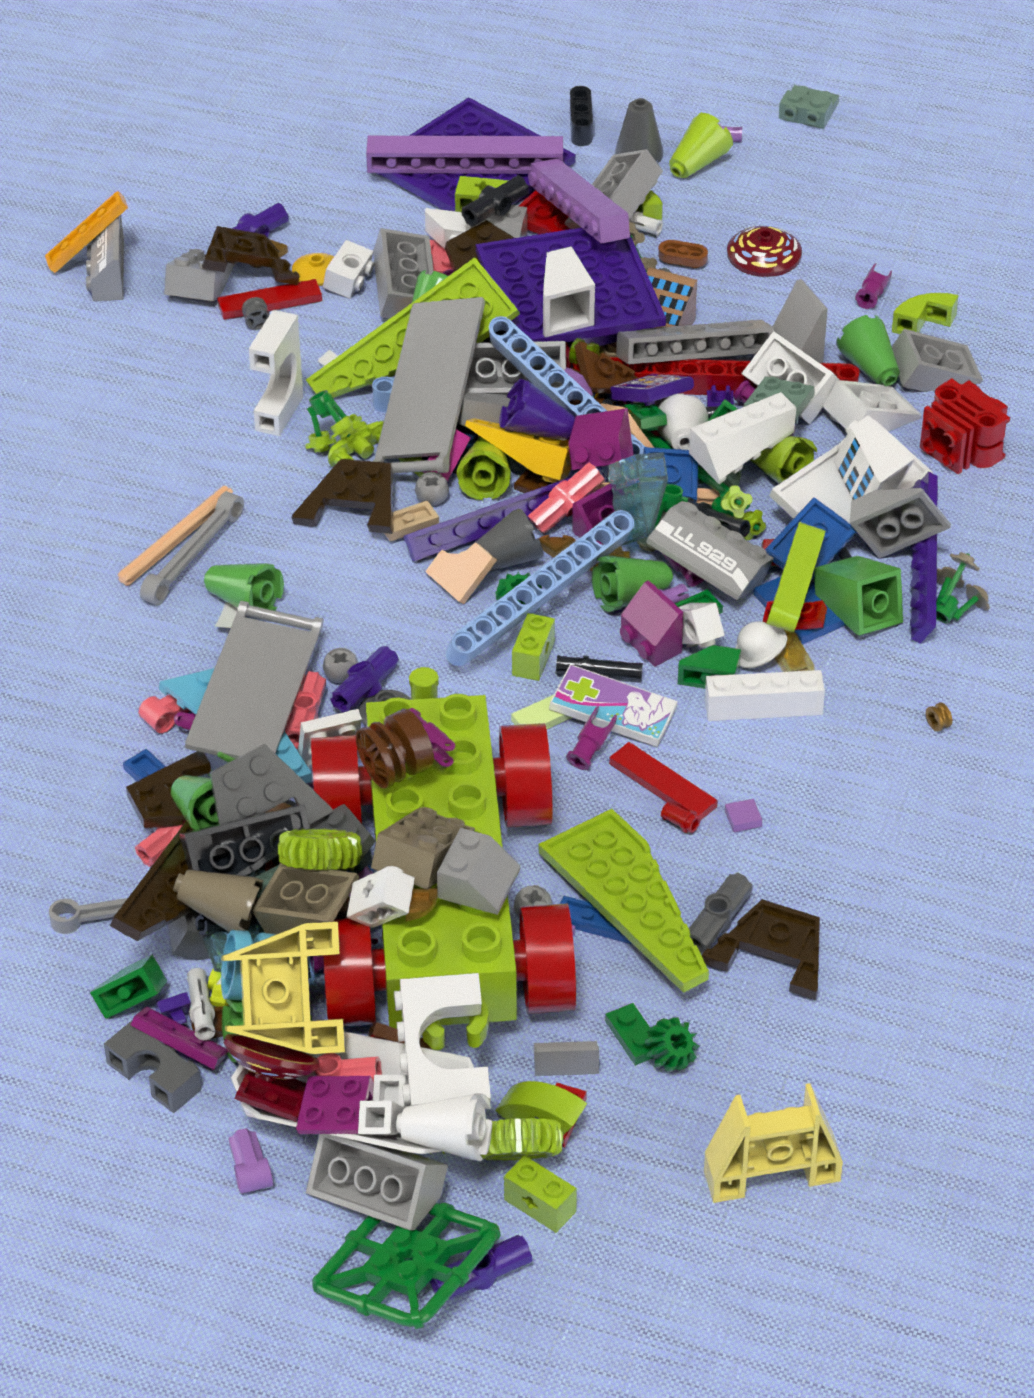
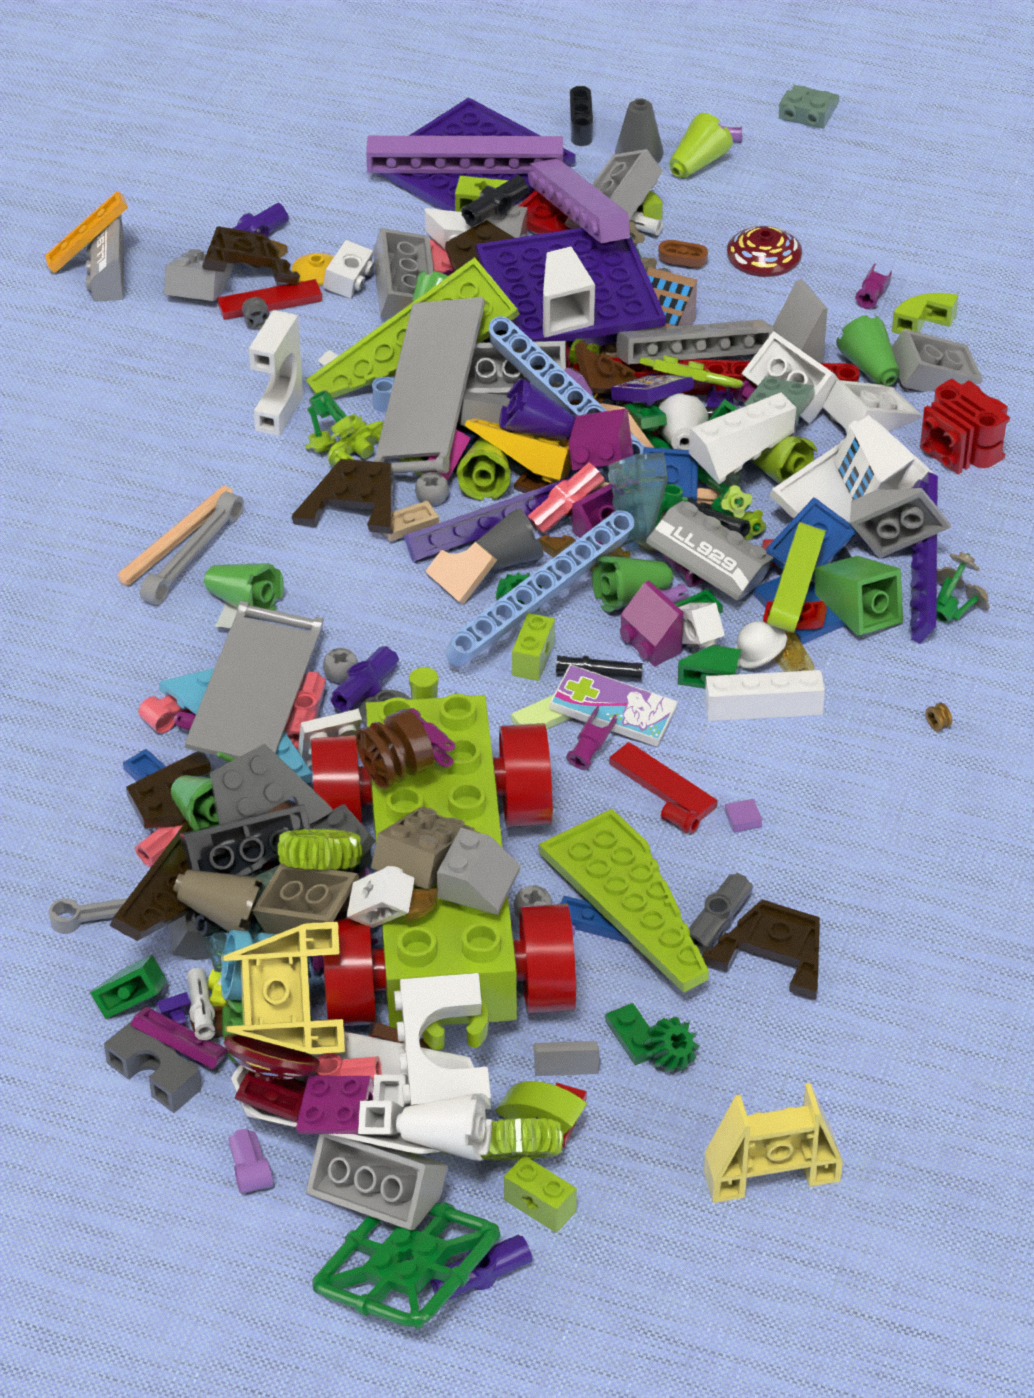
(694, 369): none -> lime plate

